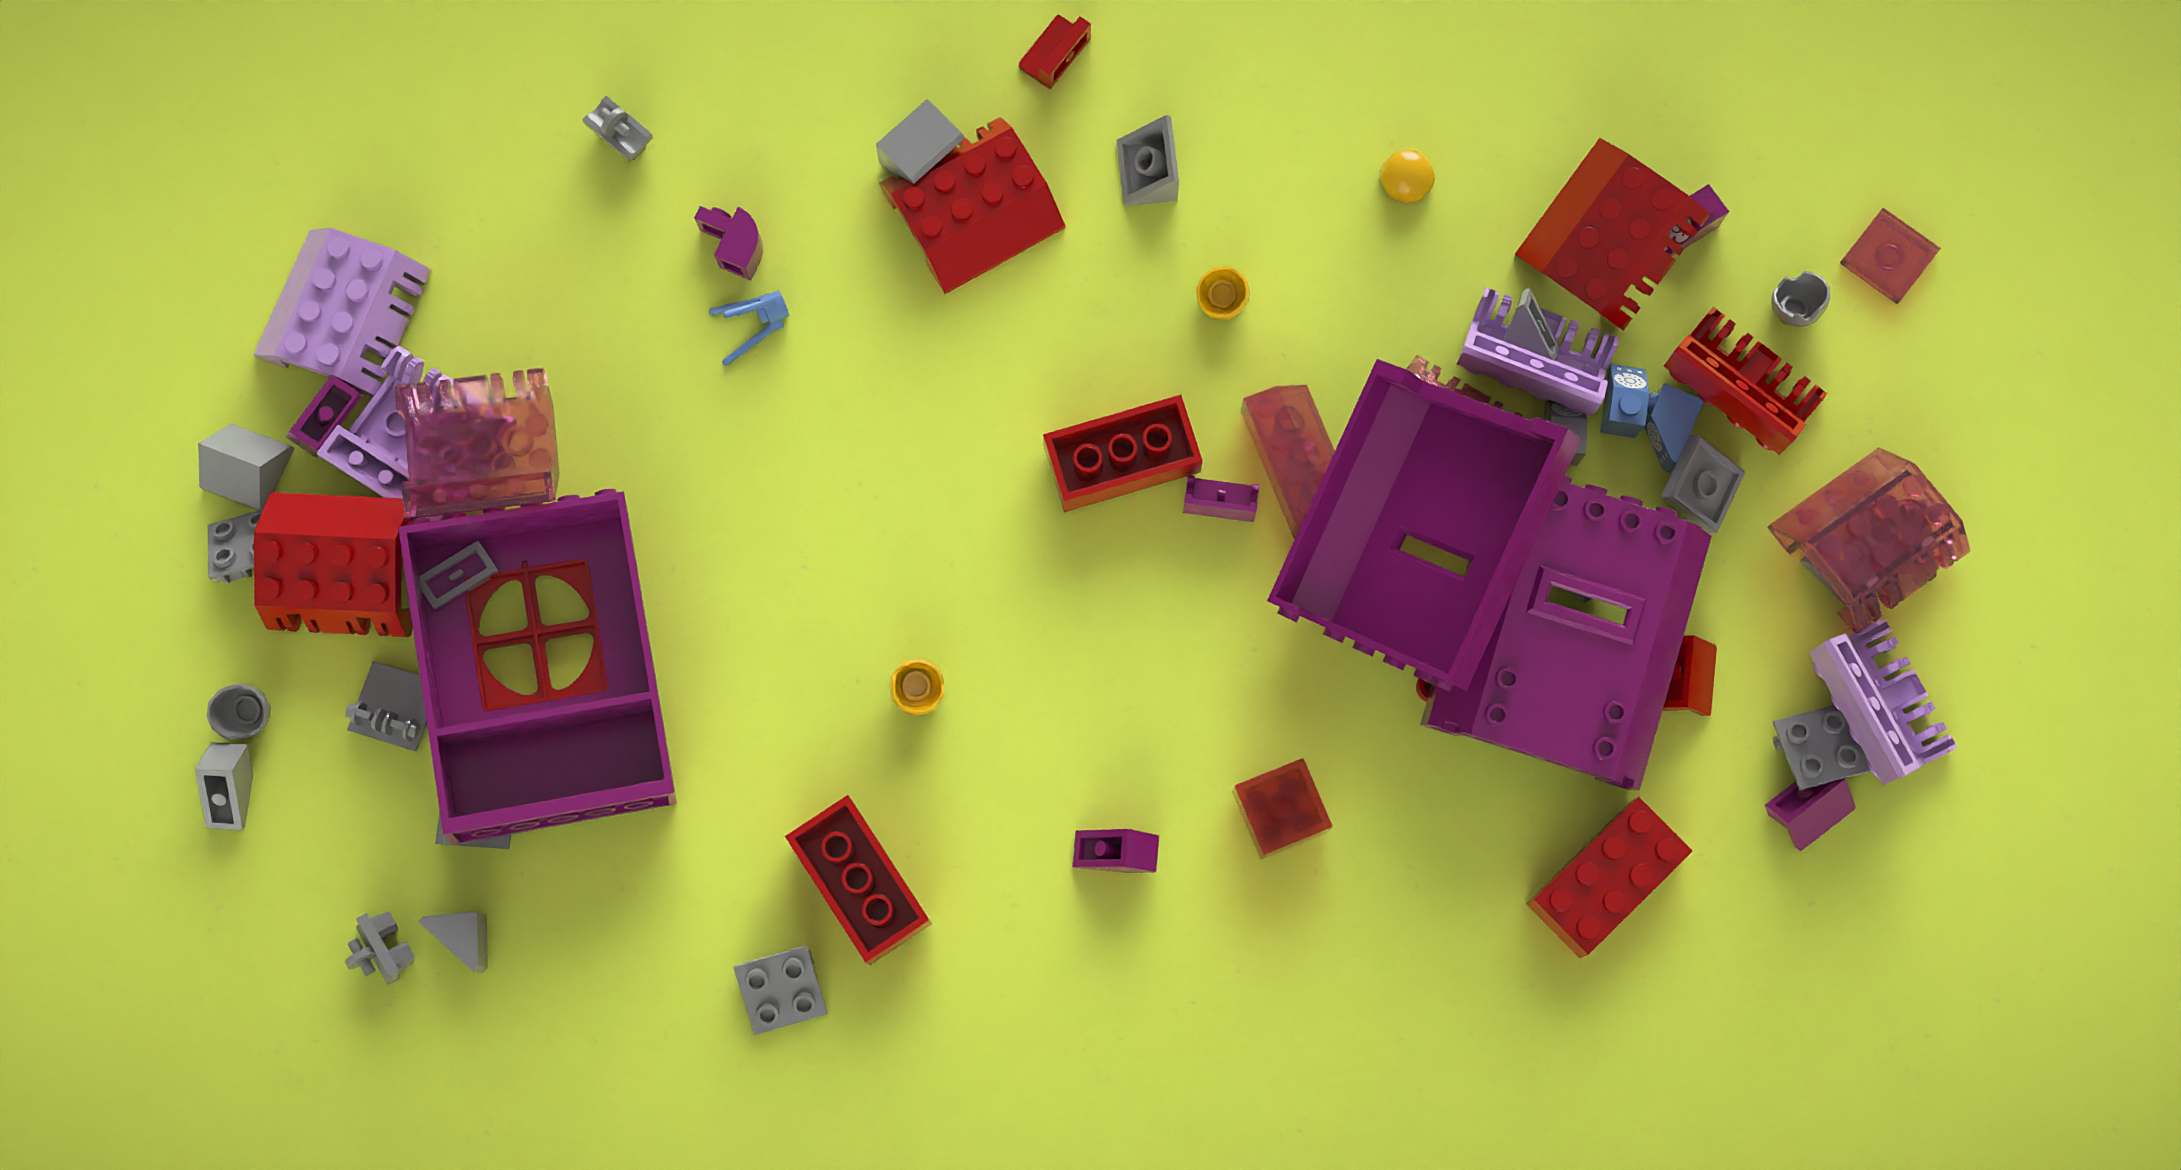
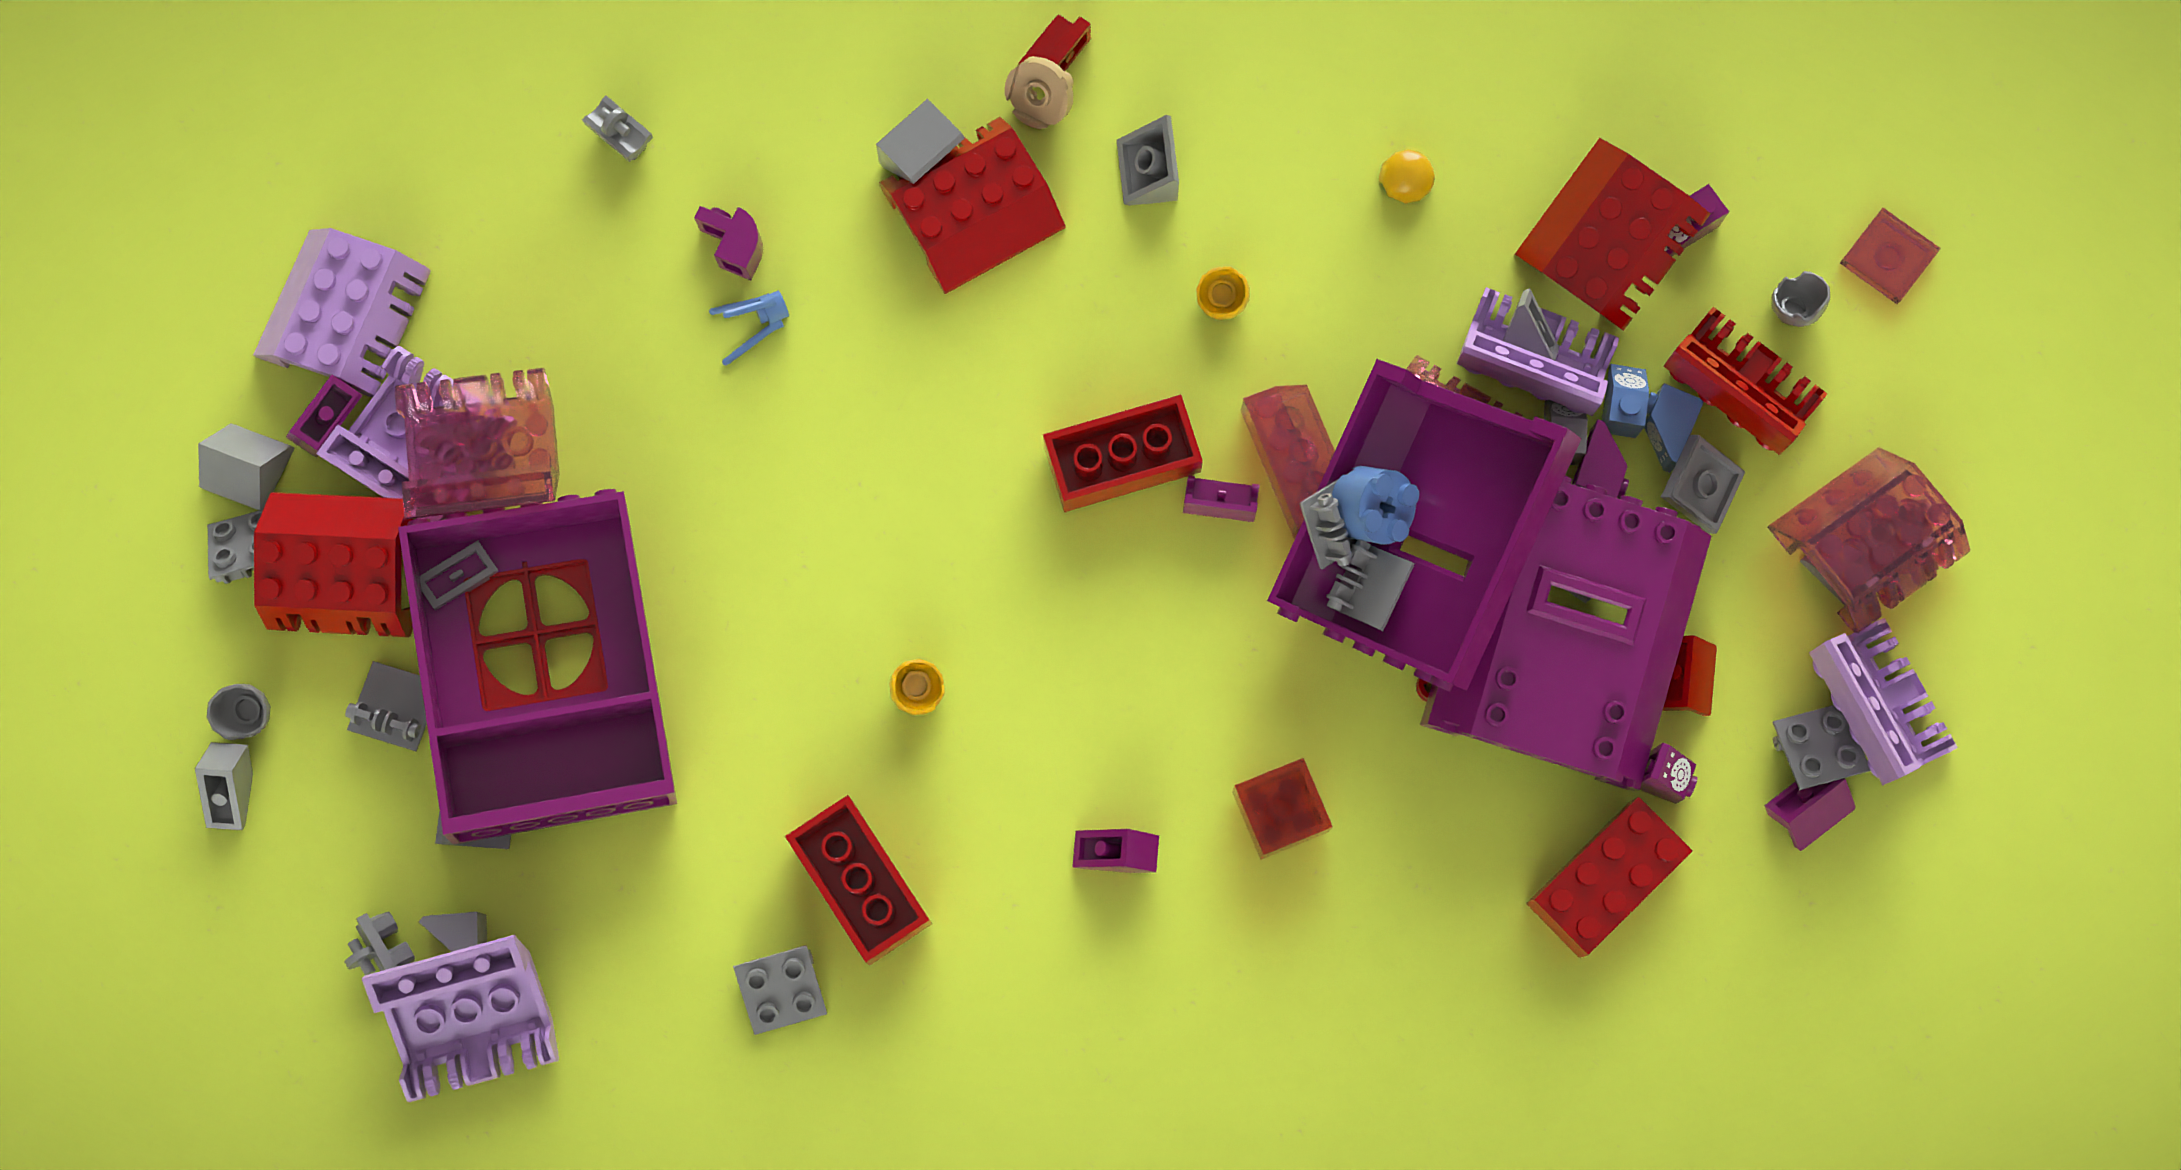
(465, 1014): none -> lavender slope
(1052, 80): none -> tan plate
(1326, 528): none -> light grey hinge
(1370, 585): none -> light grey hinge
(1376, 504): none -> medium blue brick
(1602, 463): none -> magenta slope
(1669, 774): none -> magenta slope

